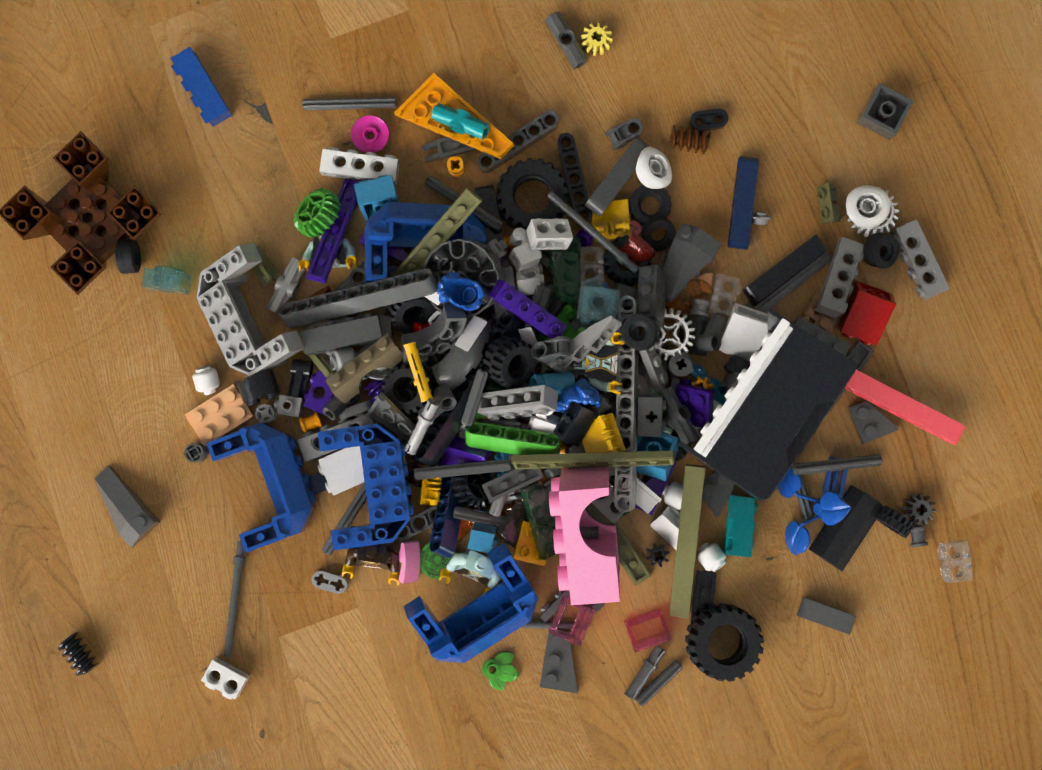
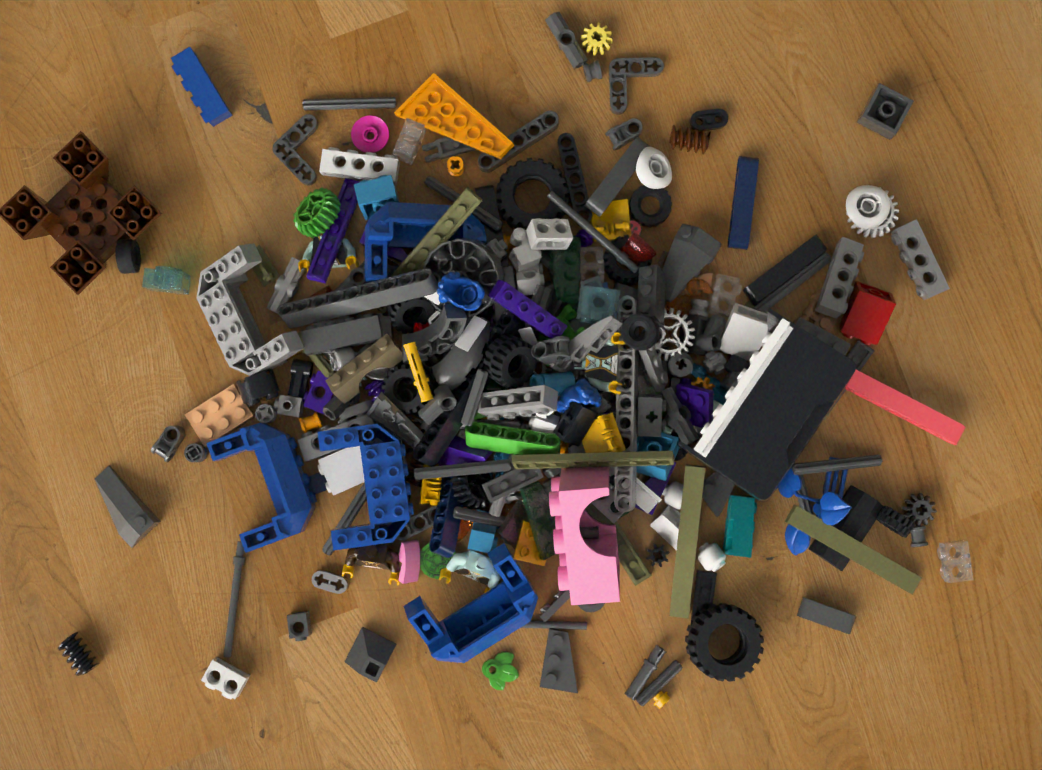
(166, 445): none -> dark grey piece
(206, 379): white head -> none
(291, 146): none -> dark grey beam
(303, 617): none -> dark grey brick
(370, 654): none -> dark grey slope
(409, 141): none -> clear brick
(425, 419): light grey pin -> none
(460, 121): teal piece -> none
(580, 625): clear pink tile -> none
(592, 71): none -> dark grey wheel
(622, 75): none -> dark grey beam
(652, 640): clear pink tile -> none
(653, 224): black tyre -> none
(661, 699): none -> yellow plate
(714, 362): none -> light grey gear
(760, 218): light grey plate -> none
(827, 195): olive hinge -> none
(853, 549): none -> olive tile
(870, 422): dark grey wing -> none
(872, 250): black tyre -> none

